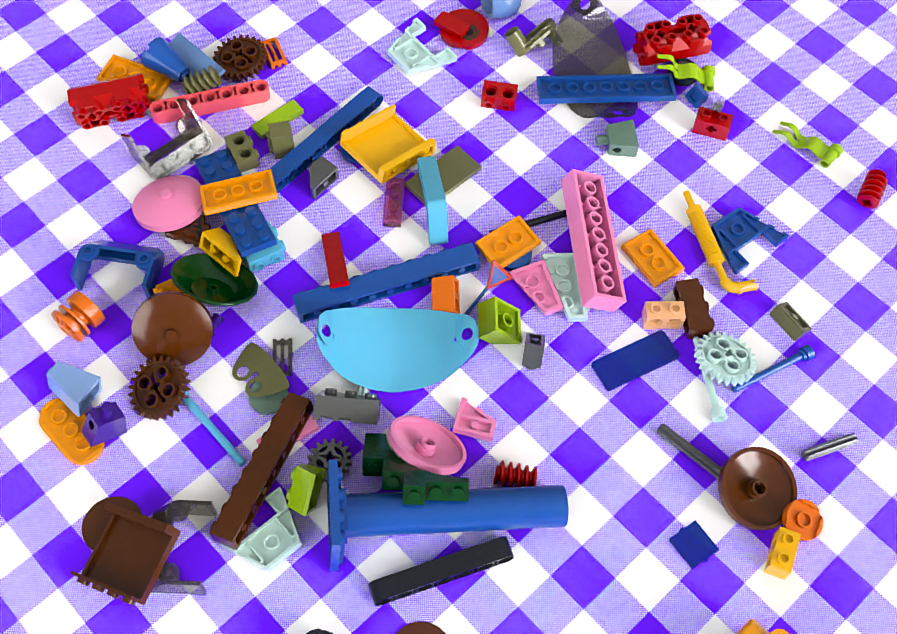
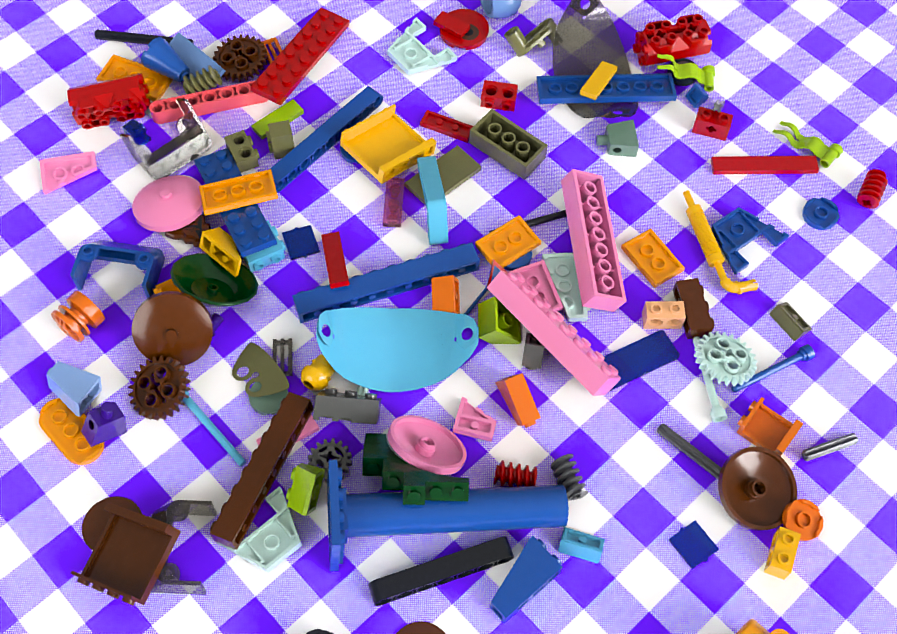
(66, 169): none -> bright pink wing
(128, 37): none -> black axle
(137, 132): none -> clear blue brick
(300, 56): none -> red plate
(300, 242): none -> clear blue piece
(317, 374): none -> yellow piece
(322, 175): dark grey slope -> none
(446, 126): none -> red tile
(508, 144): none -> olive brick
(519, 399): none -> orange slope
(527, 577): none -> blue slope
(554, 333): none -> bright pink brick
(567, 477): none -> dark grey piece
(581, 545): none -> medium azure slope
(598, 80): none -> yellow tile
(764, 165): none -> red tile
(767, 428): none -> orange panel
(820, 213): none -> blue tile

